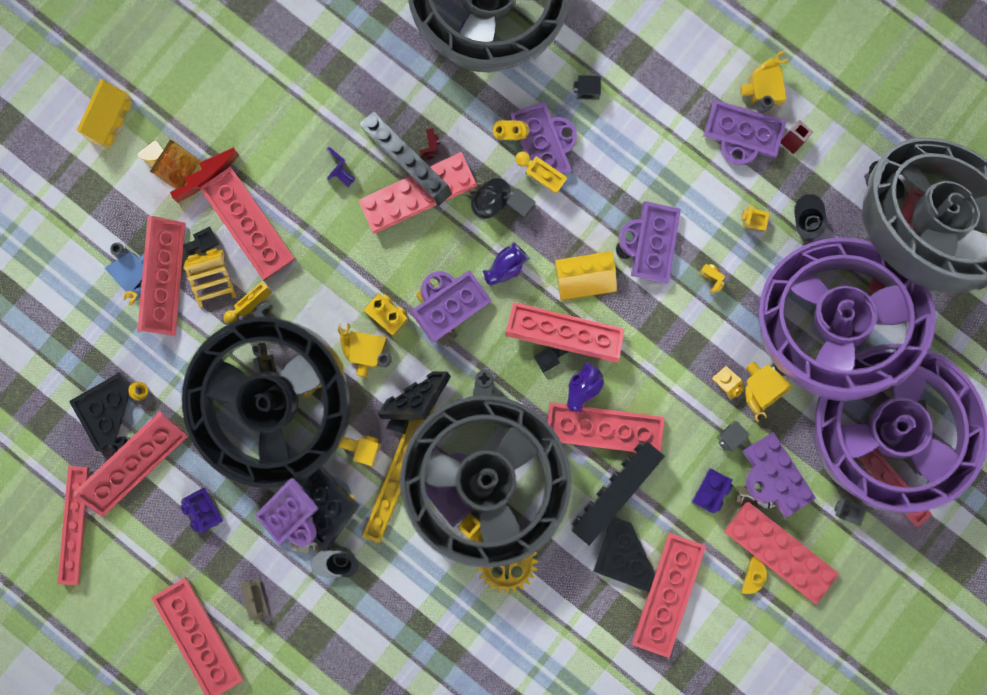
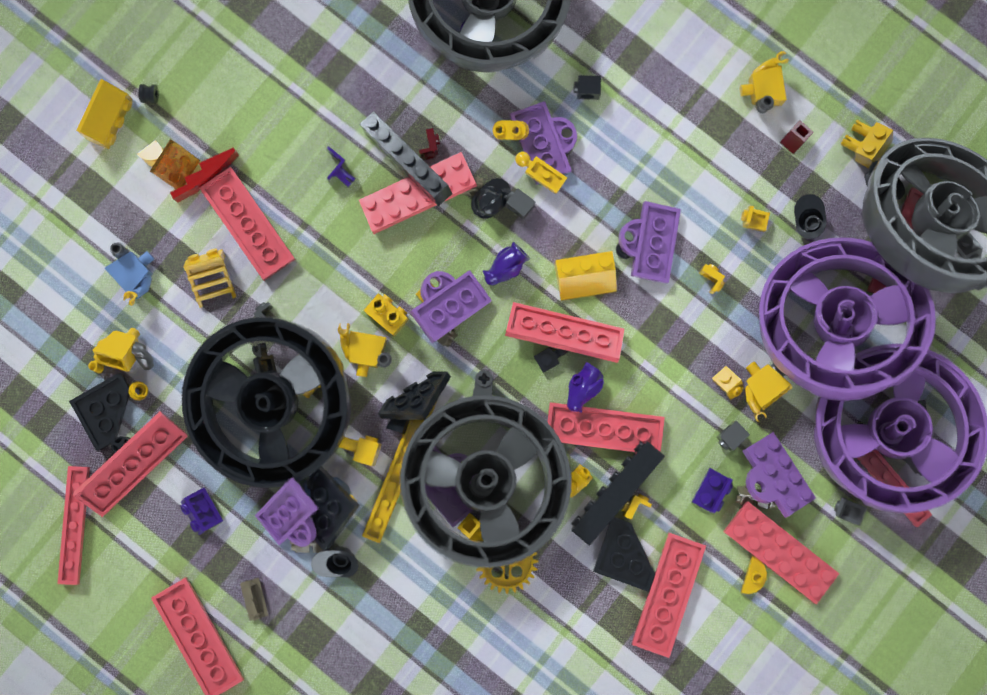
(120, 352): none -> yellow torso
(148, 93): none -> black wheel
(161, 276): coral plate -> none
(203, 240): black plate -> none
(248, 303): yellow plate -> none
(579, 479): none -> yellow bracket
(631, 506): none -> yellow bracket
(743, 132): medium lavender plate -> none
(873, 146): none -> yellow brick
(969, 248): none -> dark grey bracket

